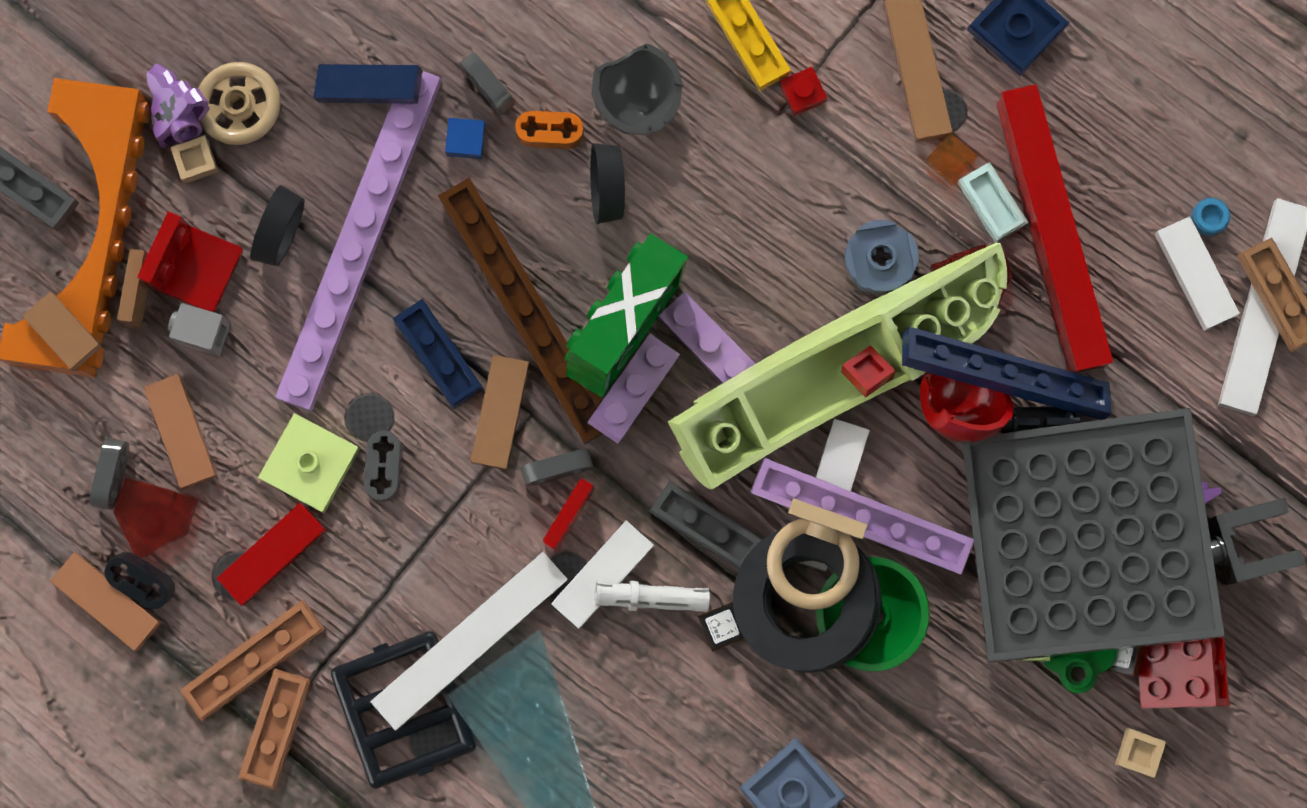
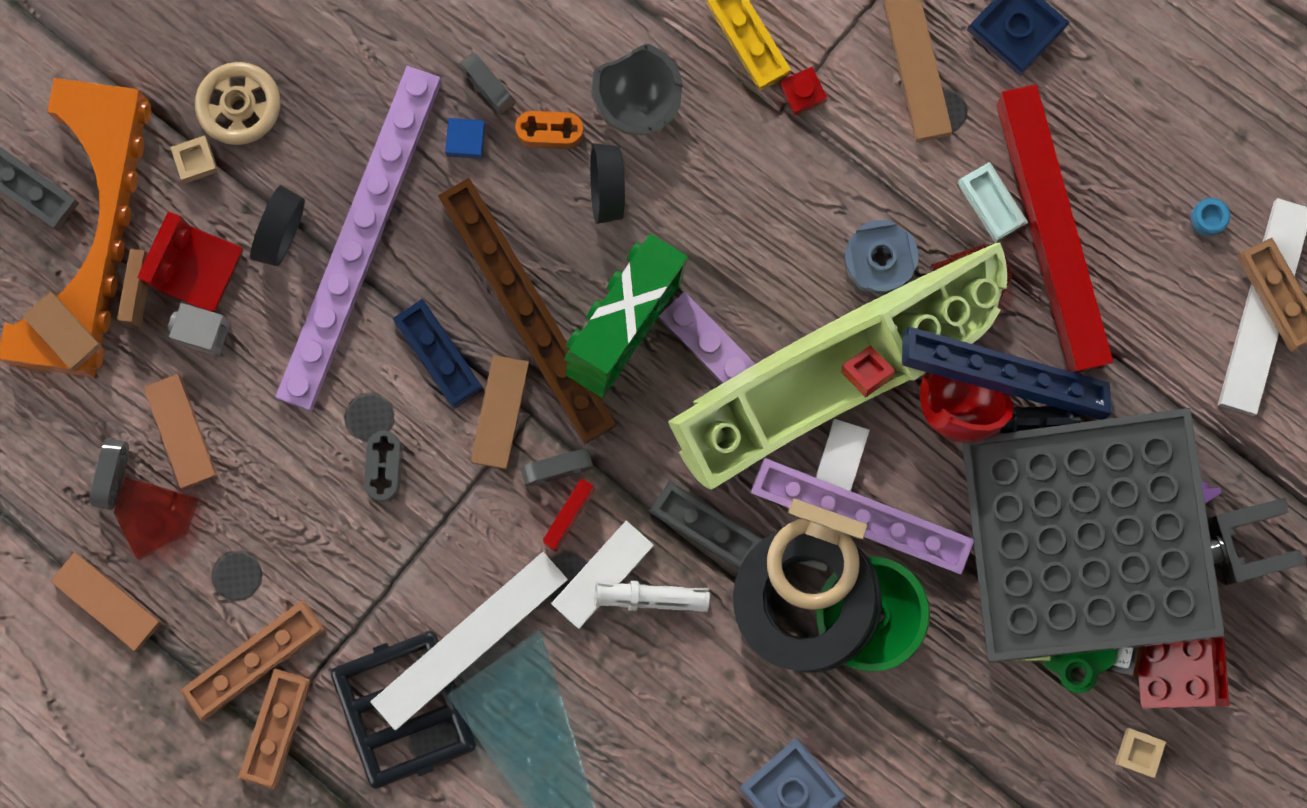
(139, 580): black beam -> none
(175, 107): medium lavender rock -> none
(271, 554): red tile -> none
(309, 463): yellowish green plate -> none
(368, 83): dark blue tile -> none
(633, 388): lavender plate -> none
(720, 627): tile -> none
(951, 159): clear orange plate -> none
(1196, 273): white tile -> none

